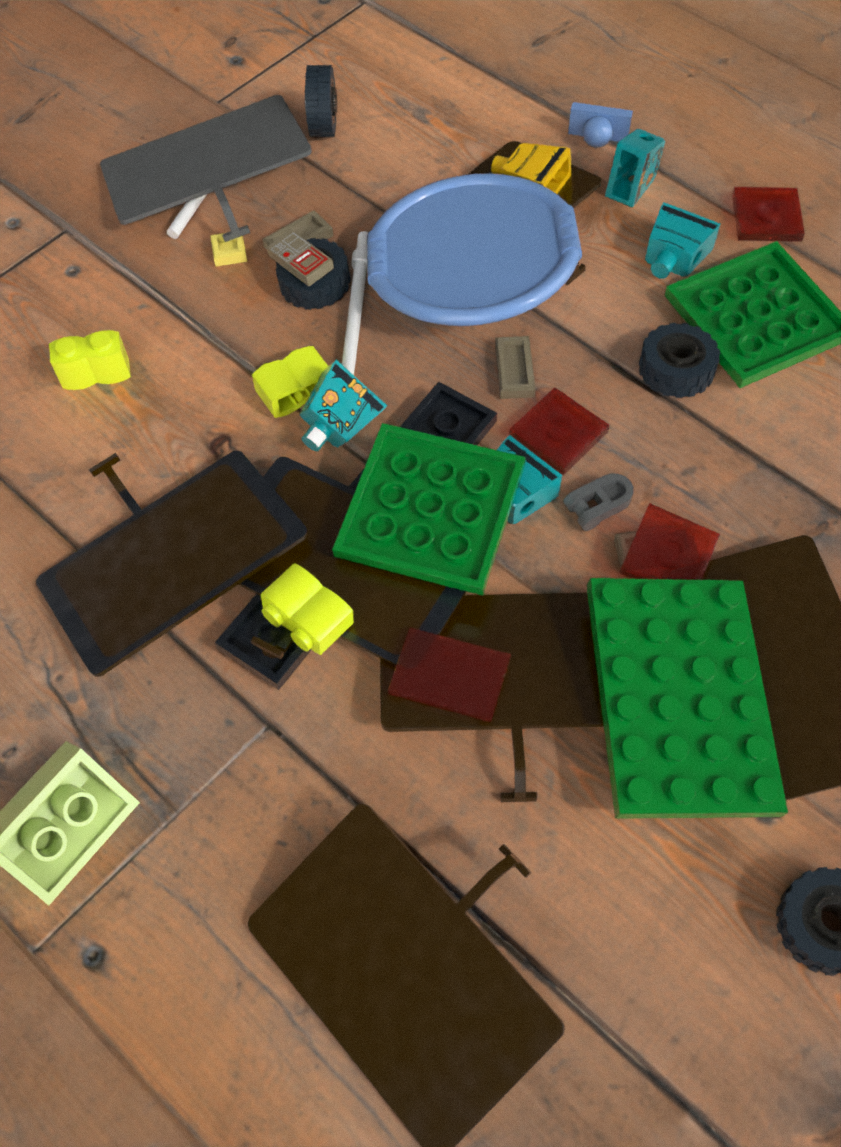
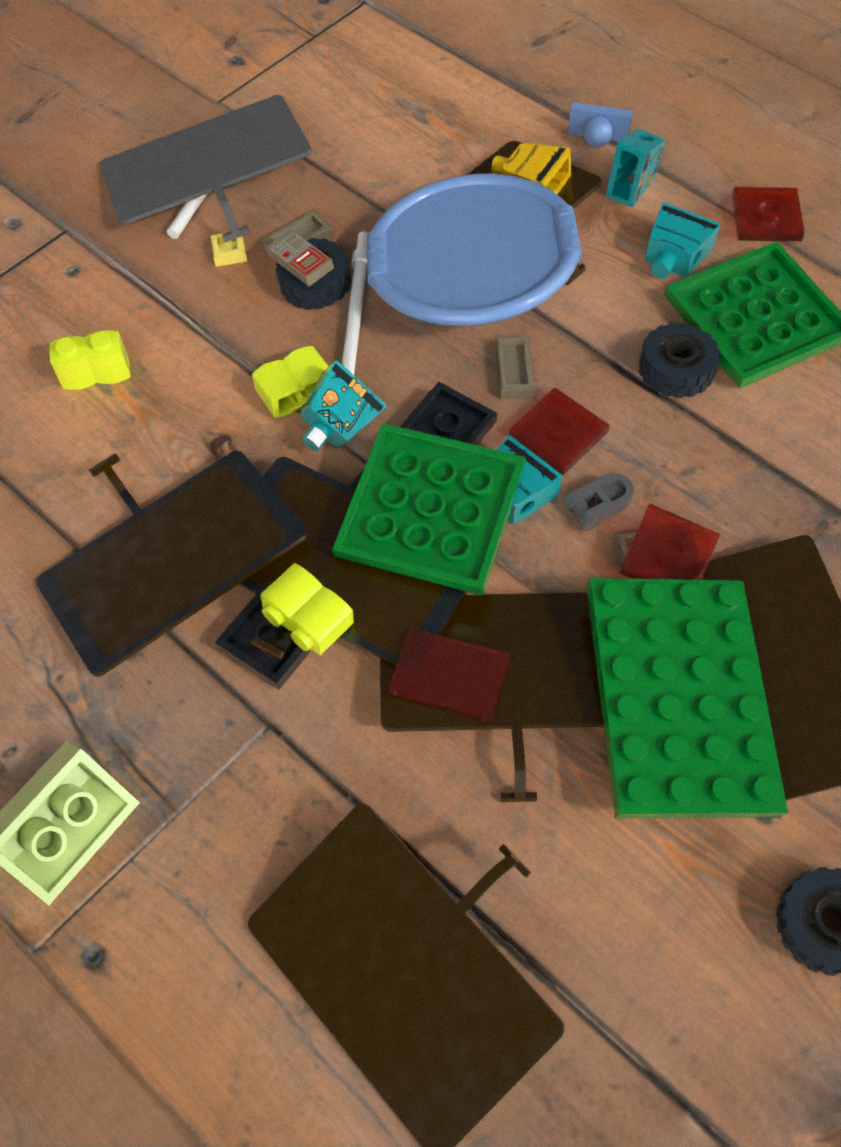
(320, 100): black wheel -> none

